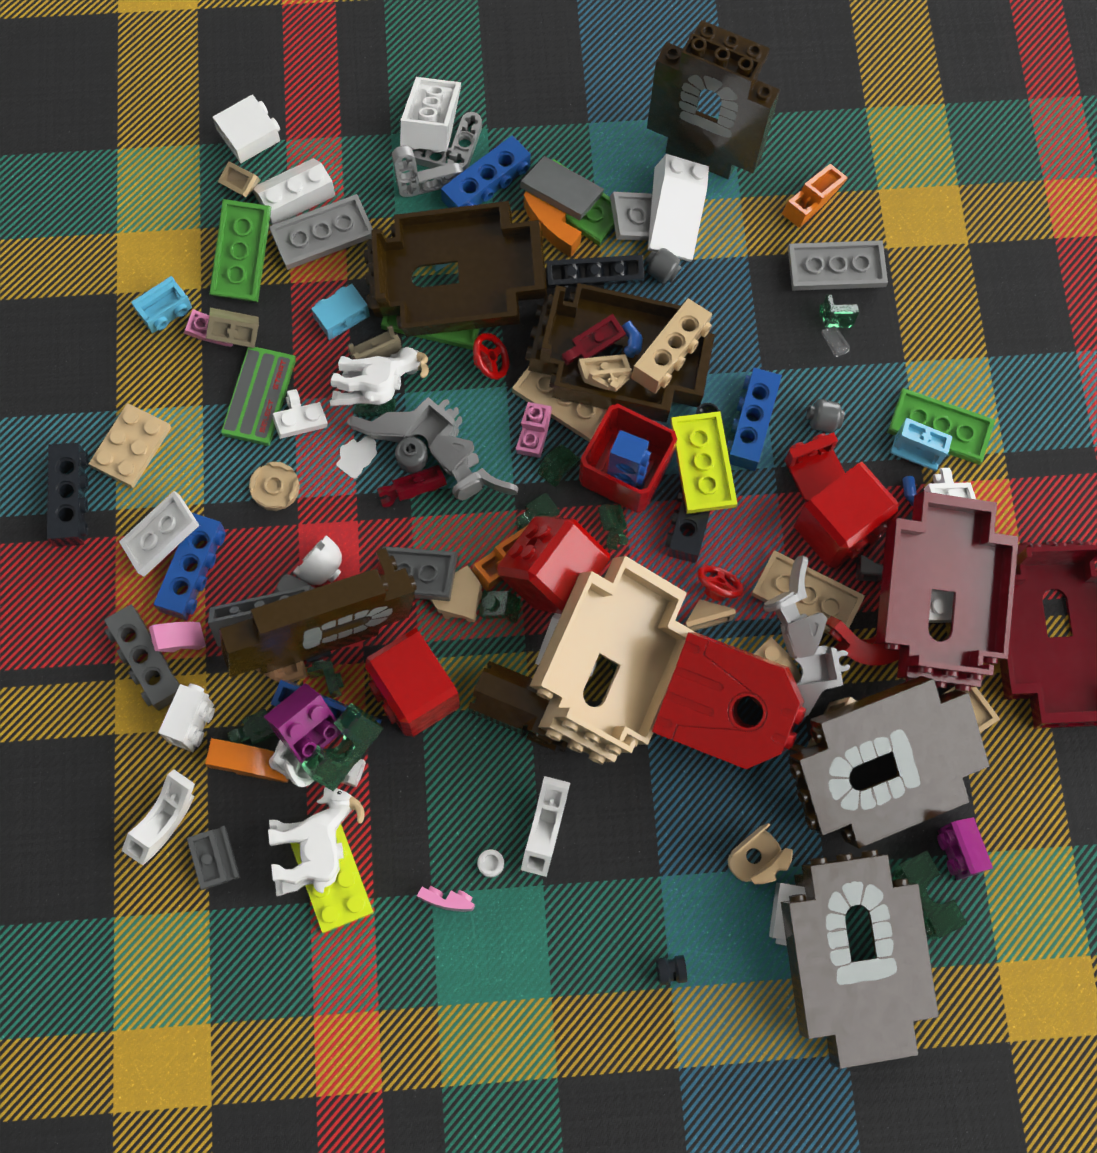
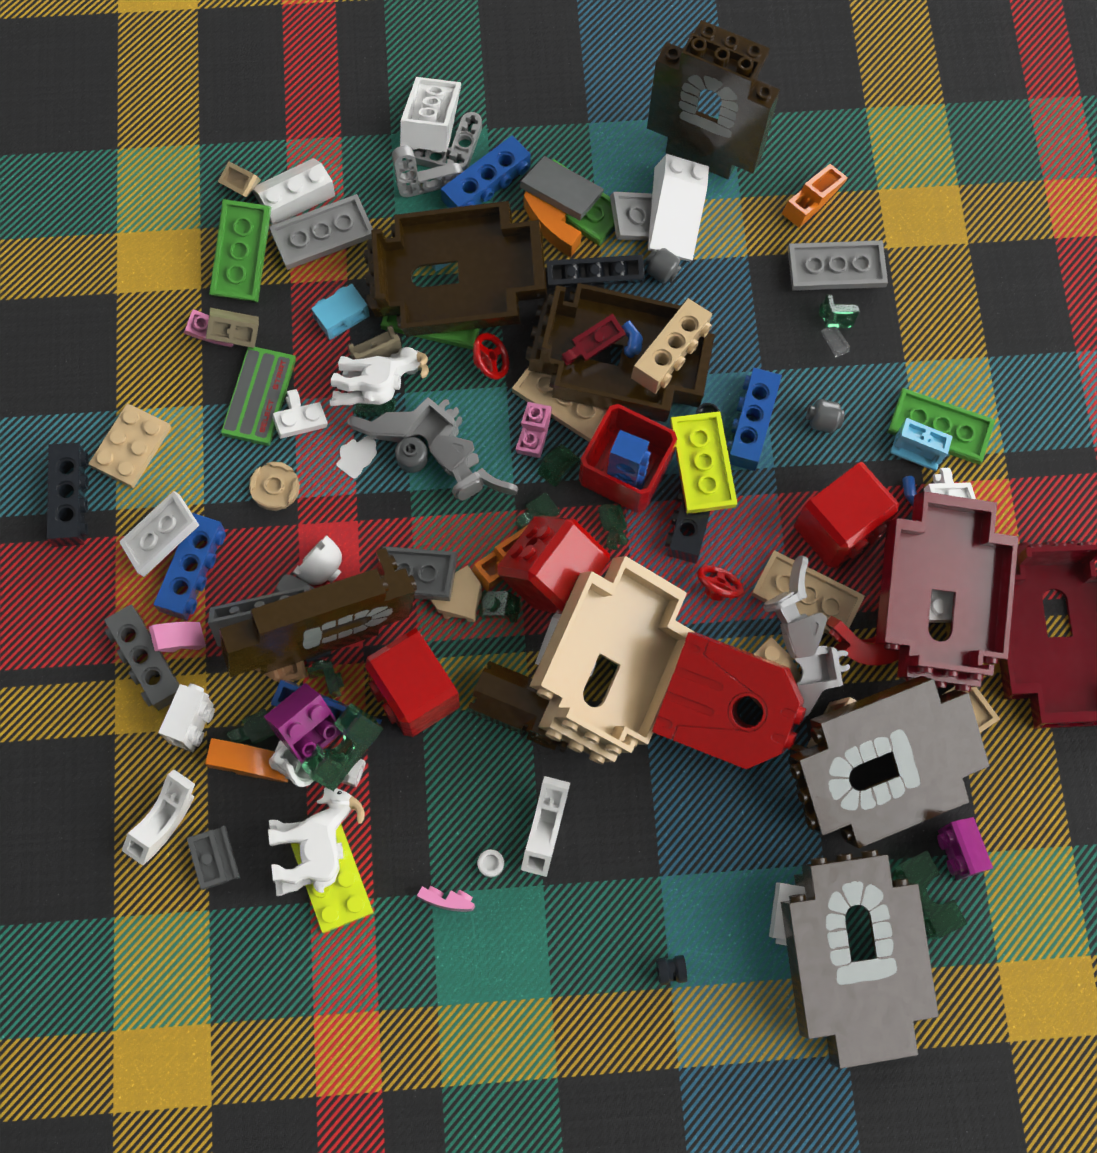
(162, 305): medium azure hinge -> none
(247, 128): white brick -> none
(412, 485): dark red plate -> none
(605, 371): tan slope -> none
(709, 614): tan slope -> none
(772, 858): tan piece -> none
(814, 464): red bracket -> none
(868, 570): dark grey slope -> none

